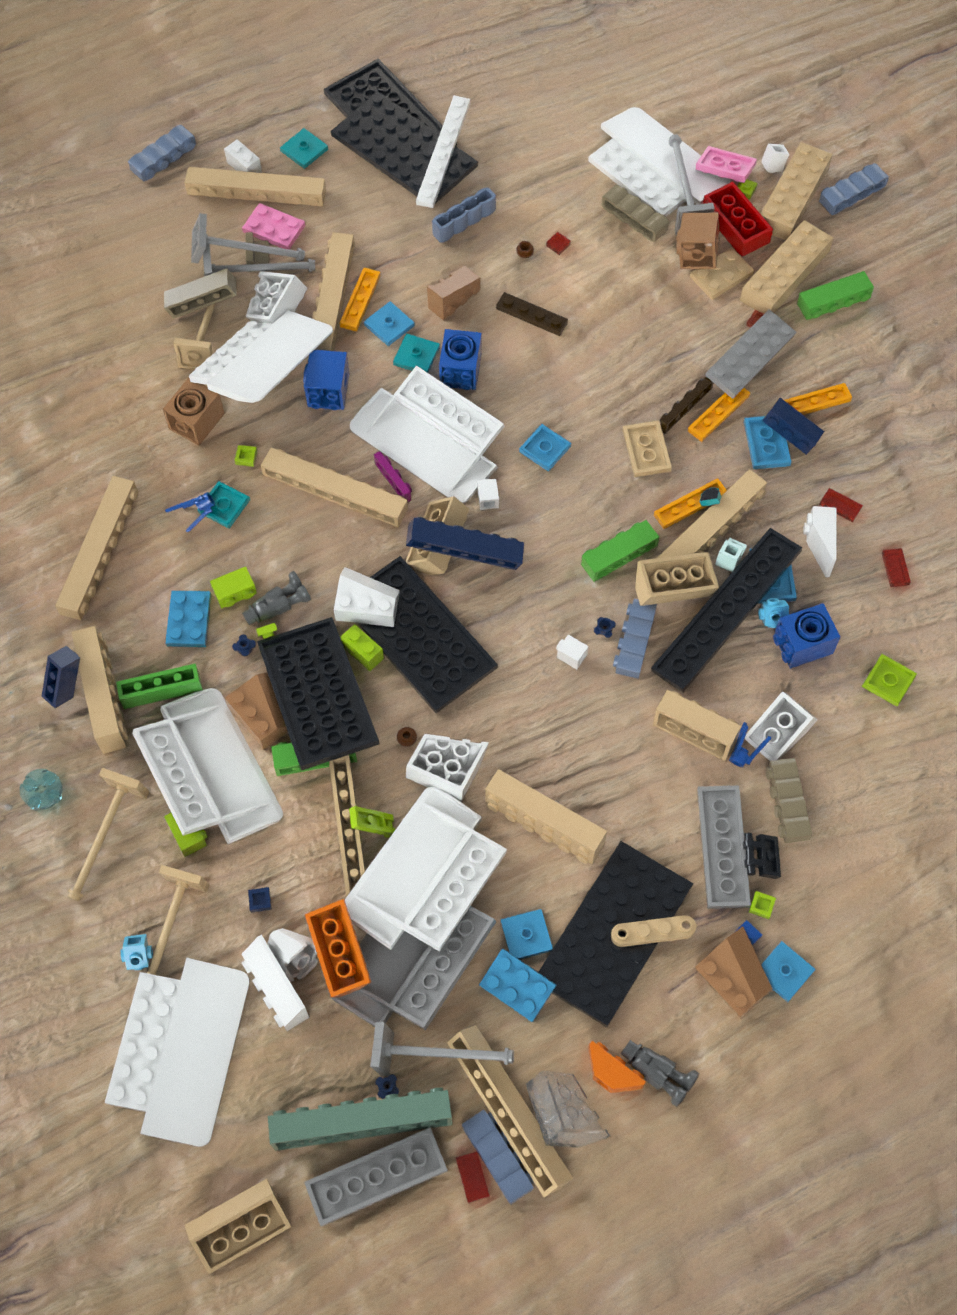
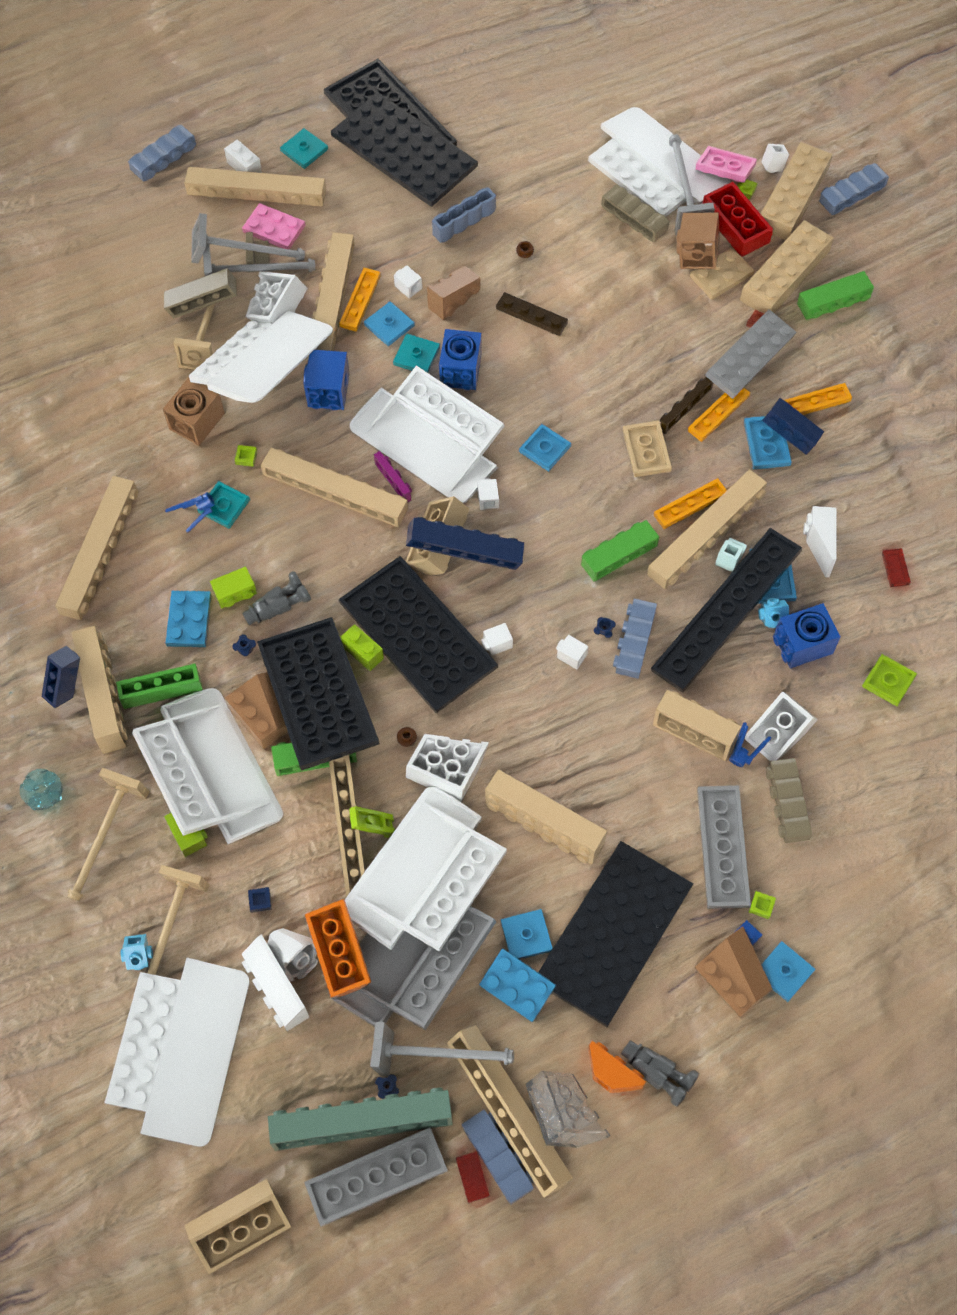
(267, 631): lime plate -> none
(365, 600): white wedge -> none
(407, 281): none -> white brick
(443, 152): white plate -> none
(497, 639): none -> white brick
(558, 243): clear red tile -> none
(653, 931): tan plate -> none
(675, 578): tan slope -> none
(710, 497): tile -> none
(767, 854): black plate -> none
(844, 506): clear red tile -> none

